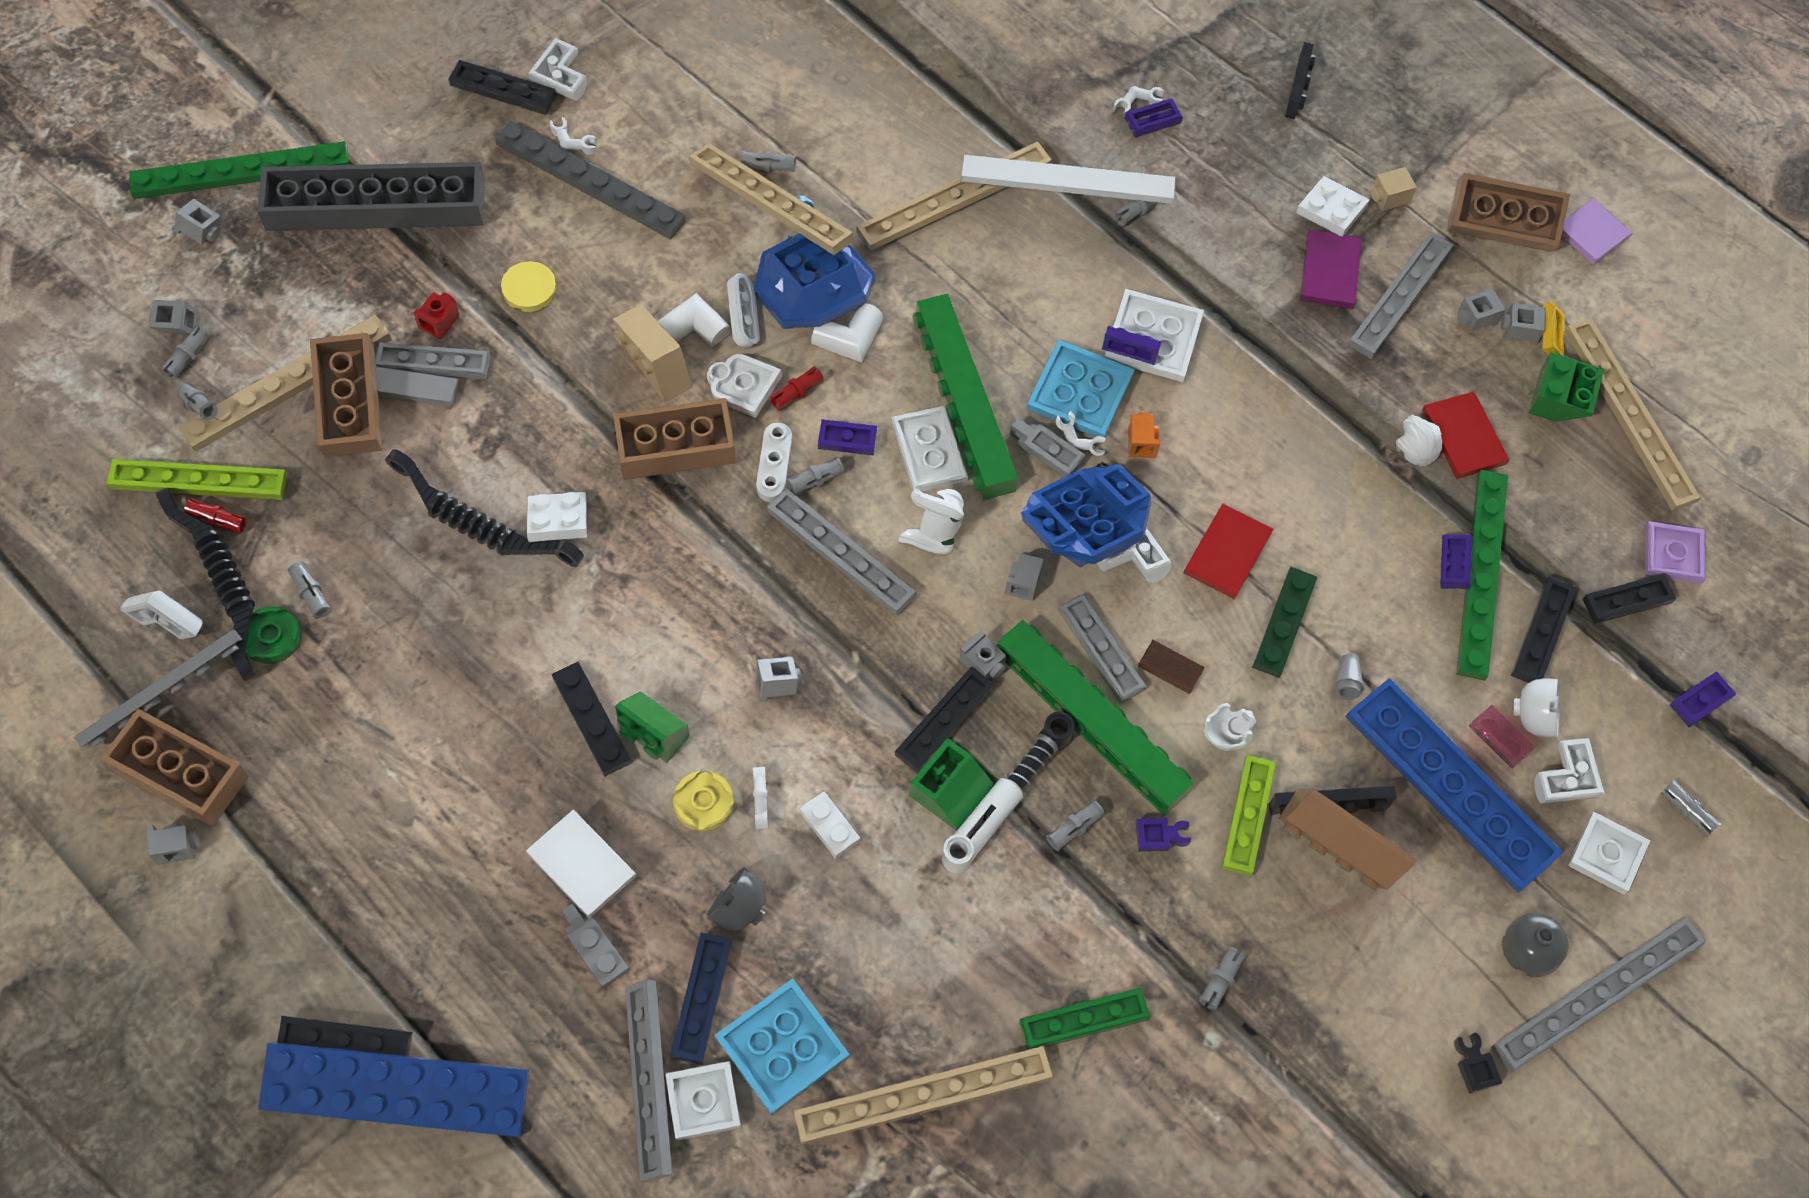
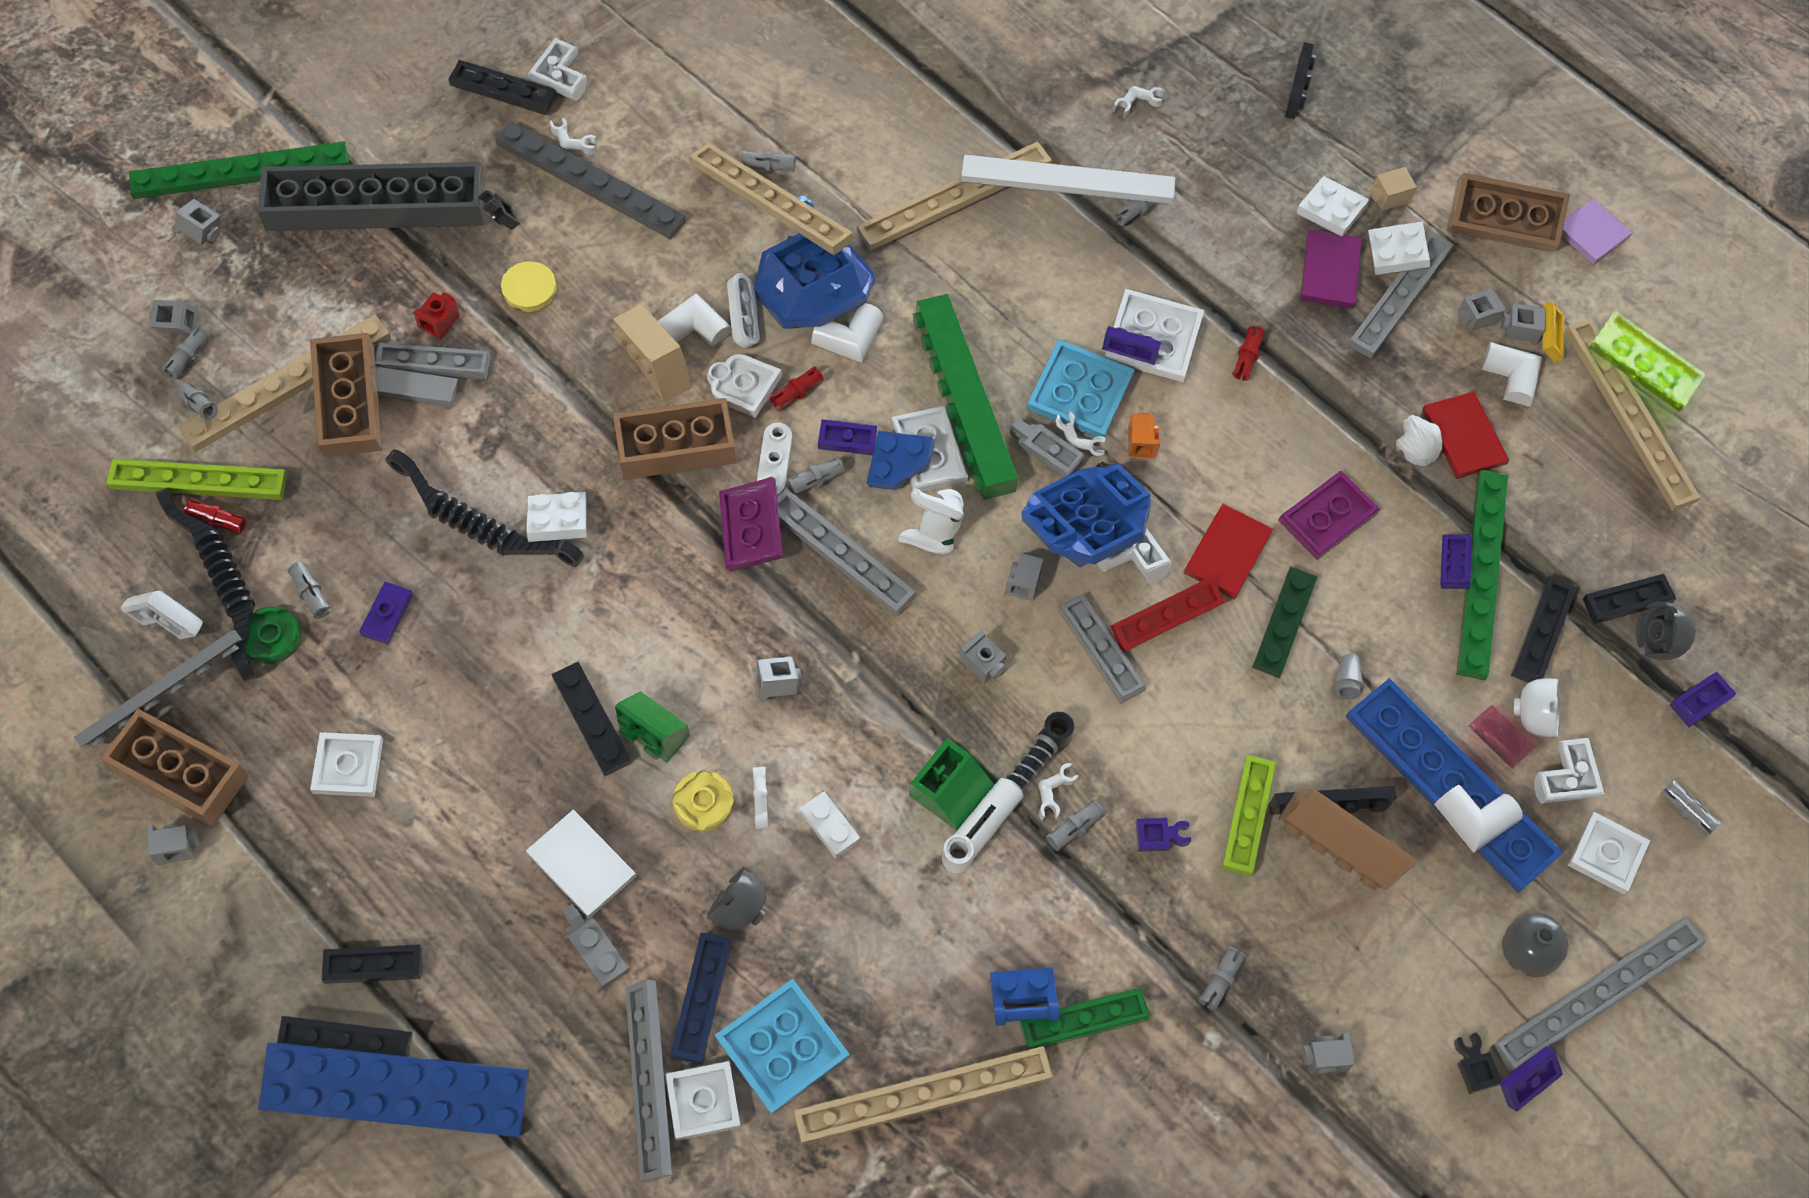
(346, 764): none -> white plate
(372, 964): none -> black plate
(386, 613): none -> dark purple plate
(499, 209): none -> black plate
(750, 524): none -> magenta tile
(898, 458): none -> blue plate
(944, 719): black plate -> none
(1024, 987): none -> blue plate
(1046, 786): none -> white arm
(1095, 718): green brick -> none
(1156, 120): dark purple tile -> none
(1167, 614): none -> red plate
(1171, 666): reddish brown tile -> none
(1229, 729): white hair -> none
(1248, 353): none -> red pin
(1329, 514): none -> magenta tile
(1329, 1055): none -> light grey brick
(1399, 248): none -> white plate
(1478, 825): none -> white brick
(1519, 367): none -> white brick
(1531, 1078): none -> dark purple plate
(1566, 389): green slope -> none
(1647, 361): none -> clear neon green tile
(1665, 631): none -> dark grey cylinder
(1675, 552): lavender tile -> none

